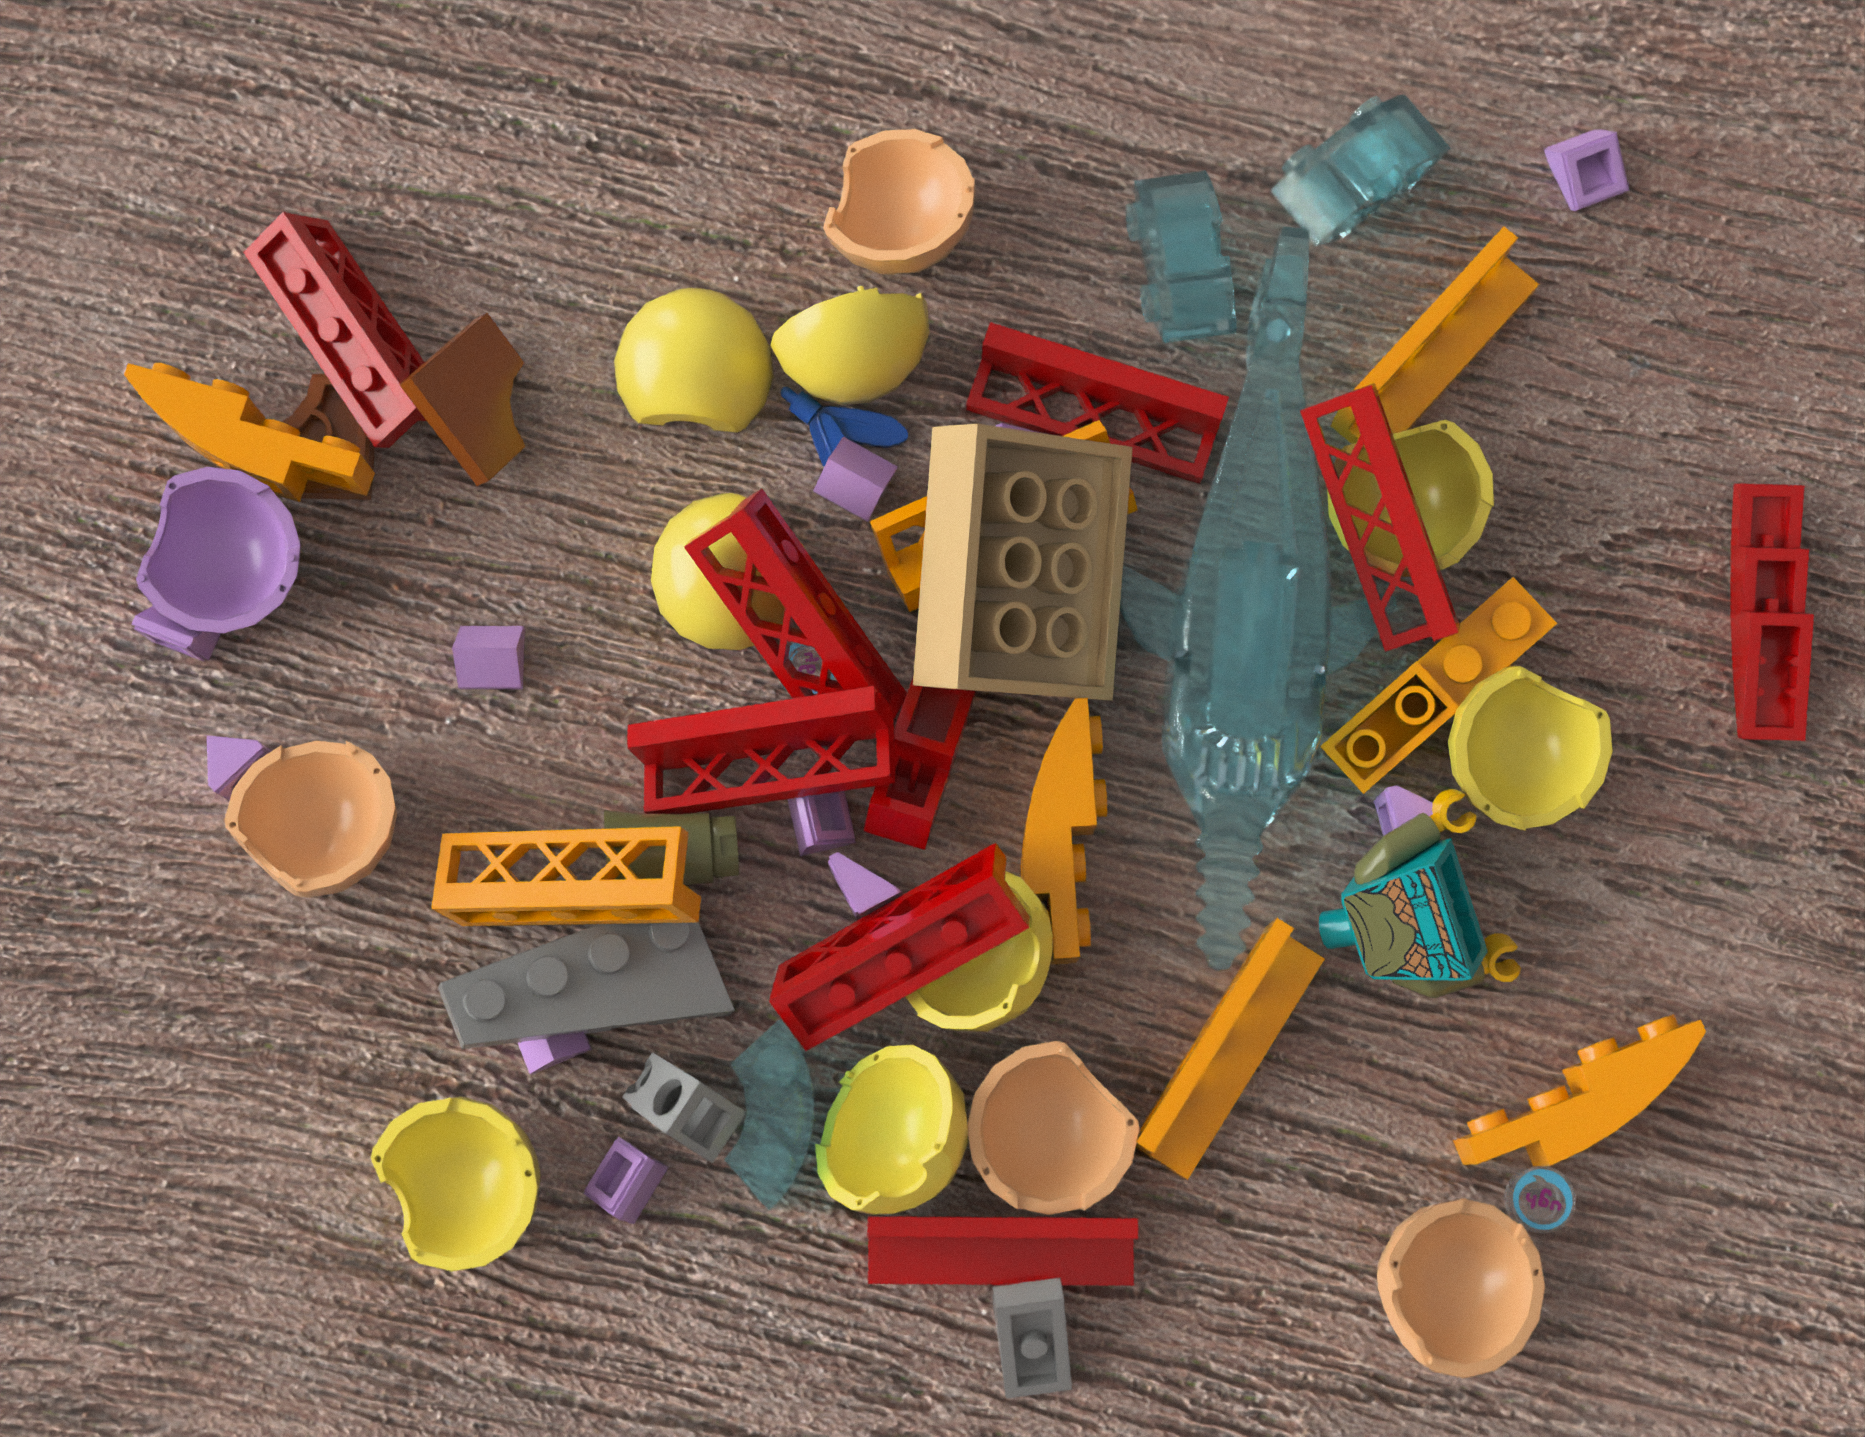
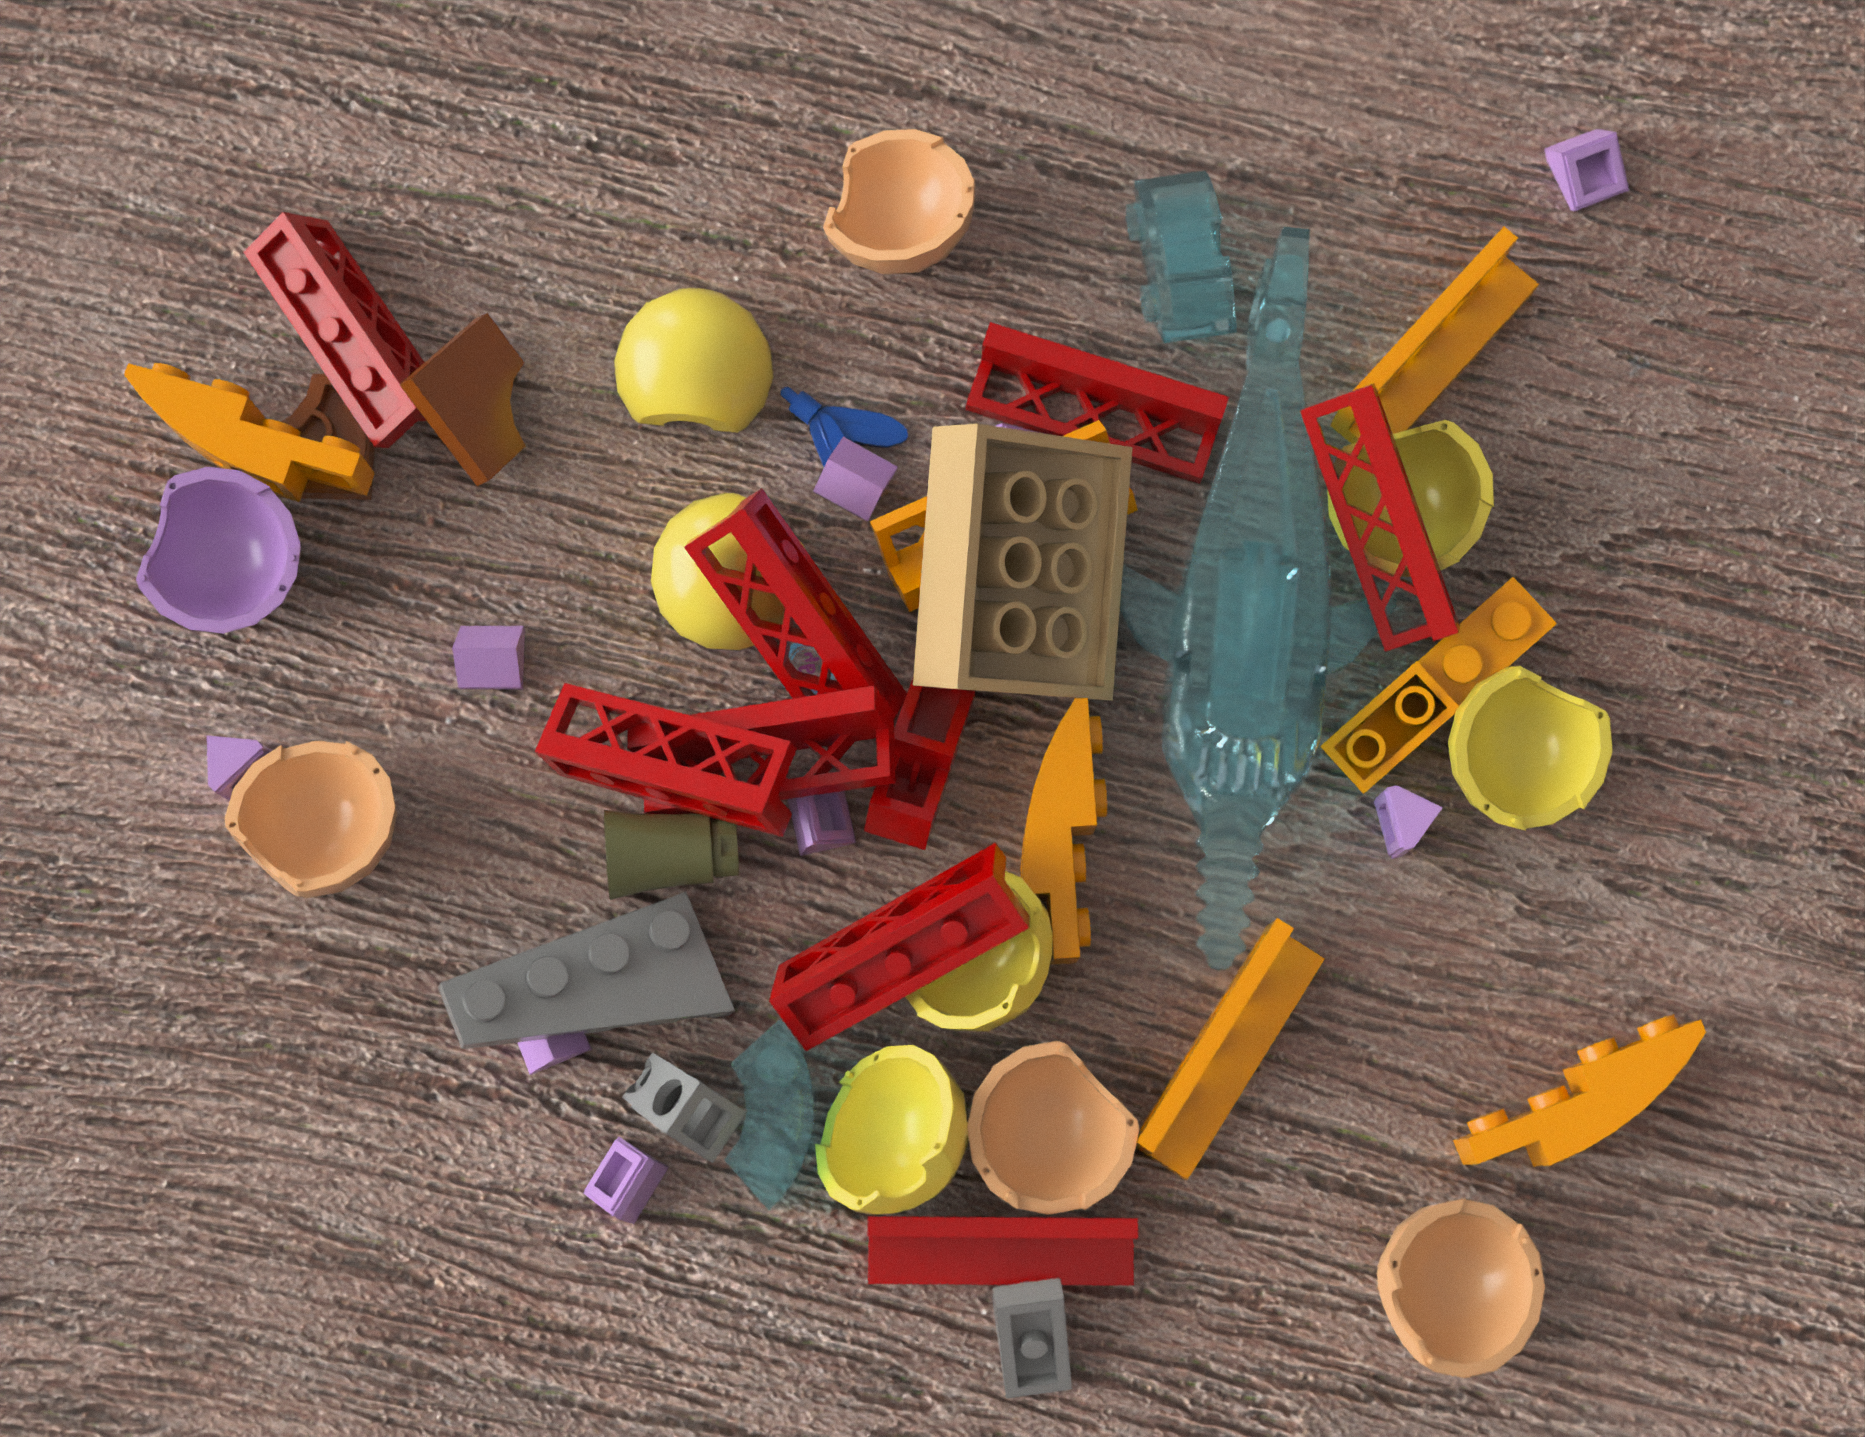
(175, 636): lavender slope -> none
(461, 1181): light yellow cylinder -> none
(568, 901): light orange fence -> none
(668, 781): none -> red fence
(854, 345): light yellow cylinder -> none
(861, 887): lavender slope -> none
(1359, 168): clear light blue brick -> none
(1415, 911): torso -> none
(1540, 1199): clear tile -> none
(1768, 612): red slope -> none

